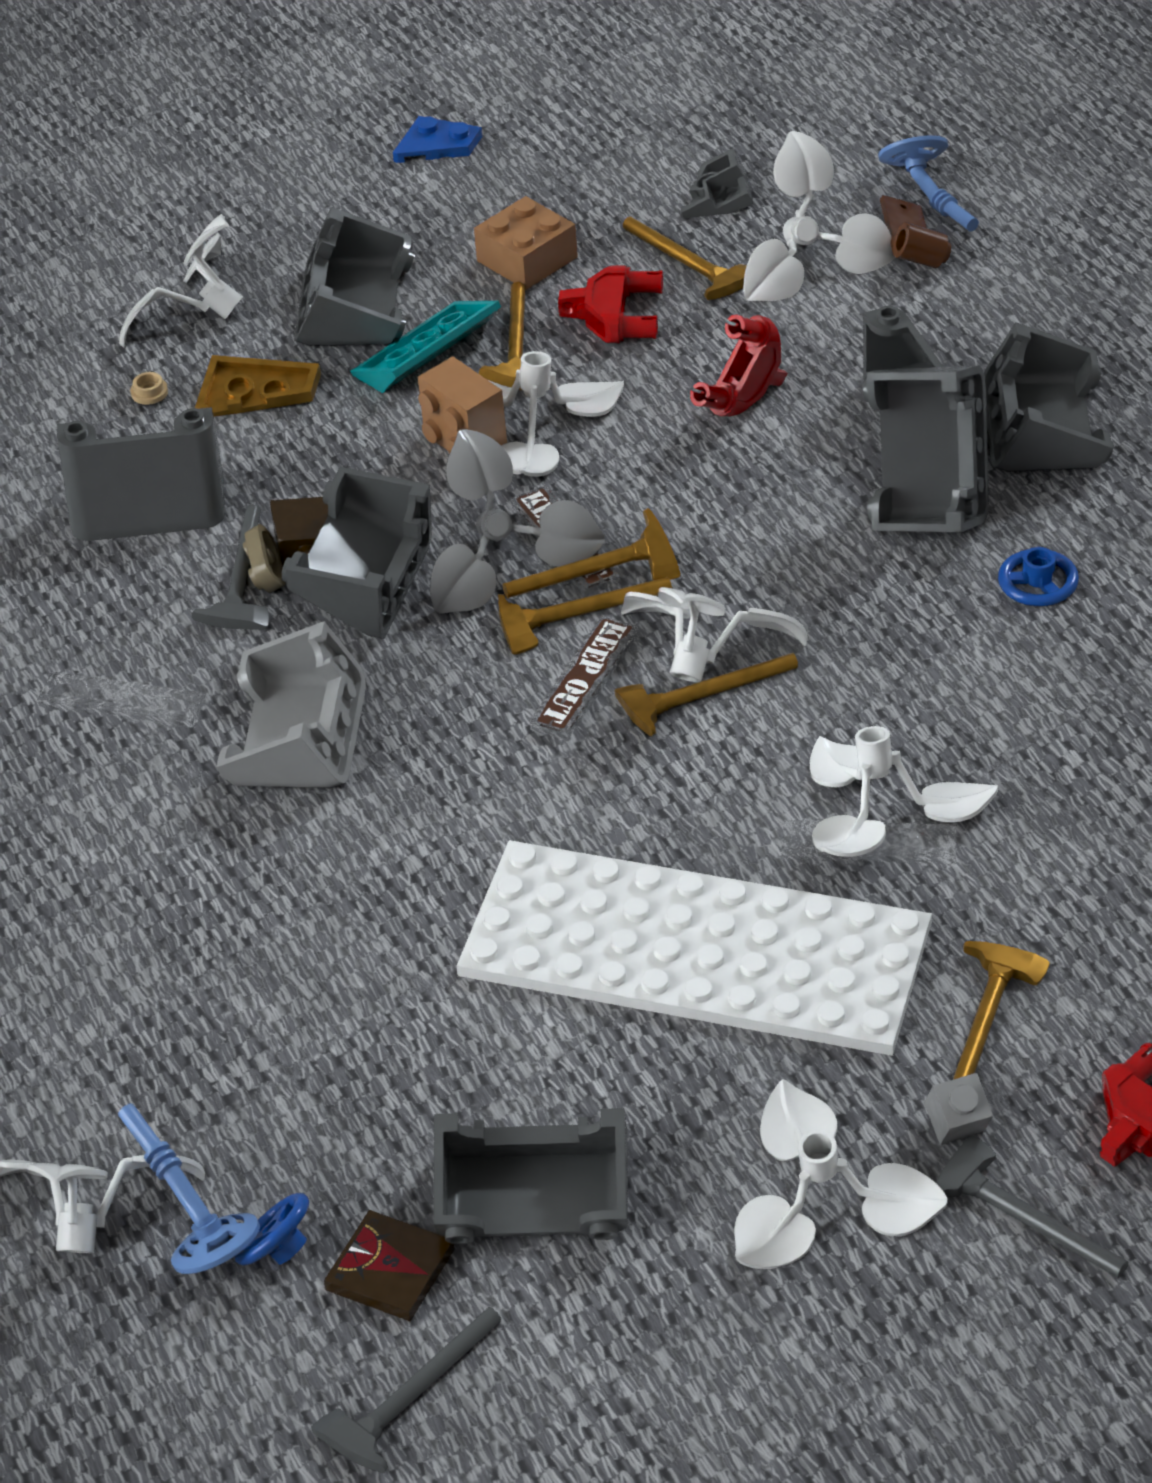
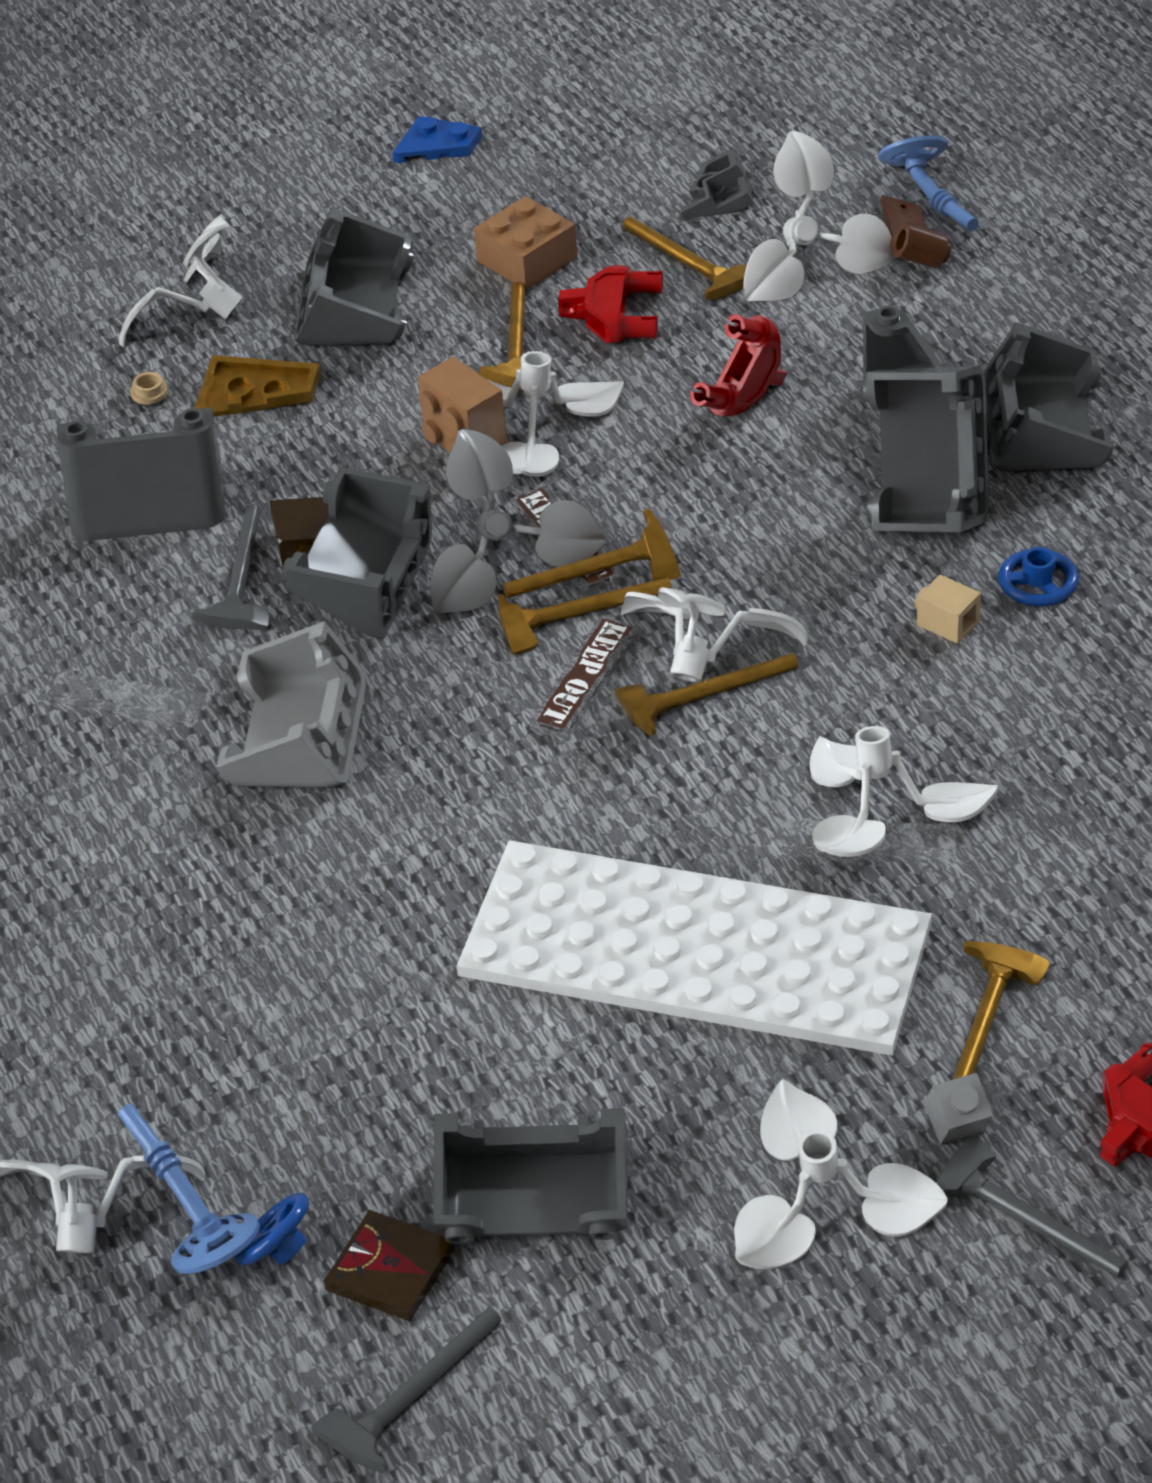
(264, 559): dark tan plate -> none
(424, 343): teal slope -> none
(948, 608): none -> tan brick

